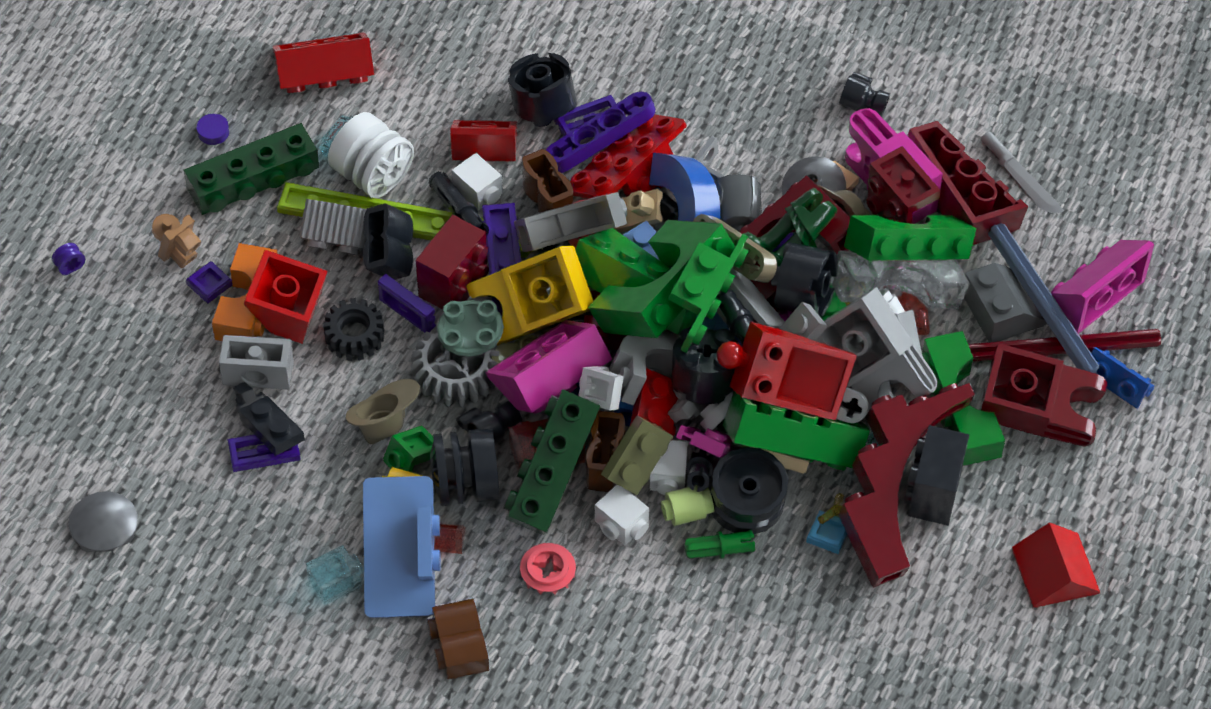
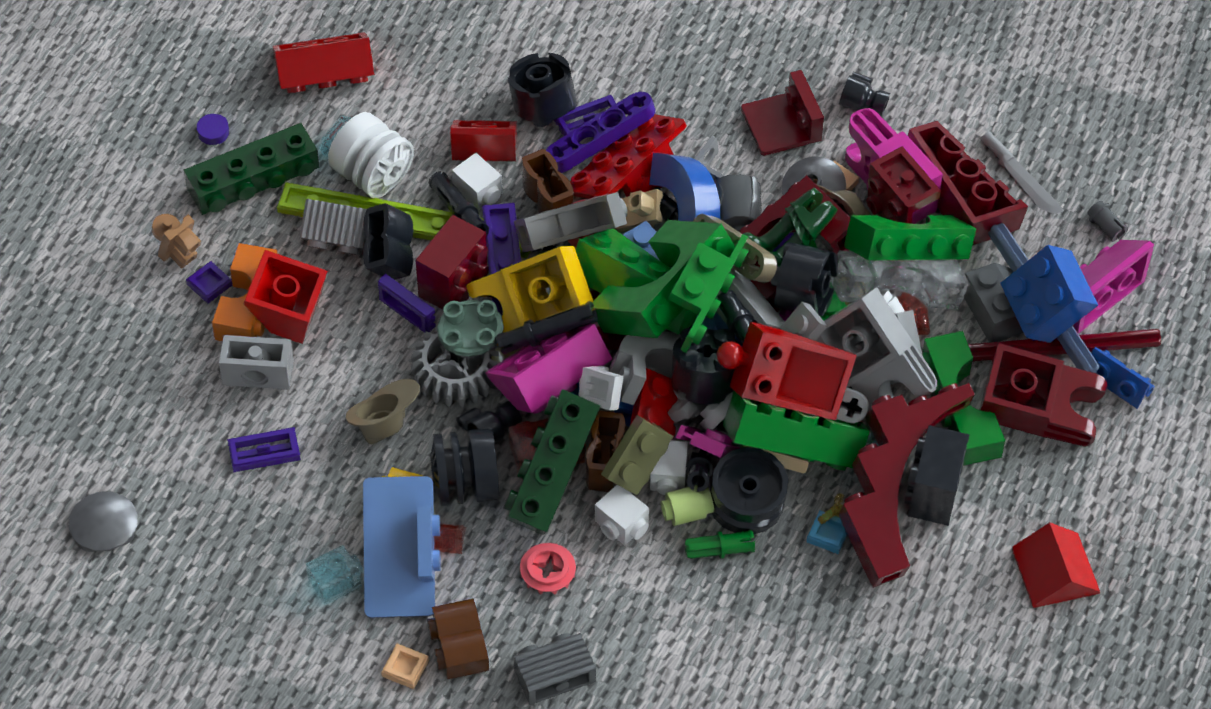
(68, 258): dark purple bush -> none
(266, 420): black hinge -> none
(354, 314): black tyre -> none
(405, 666): none -> light nougat tile
(409, 449): green bracket -> none
(534, 332): none -> black pin
(554, 667): none -> dark grey brick
(785, 119): none -> dark red bracket
(1049, 294): none -> blue brick
(1107, 220): none -> dark grey pin

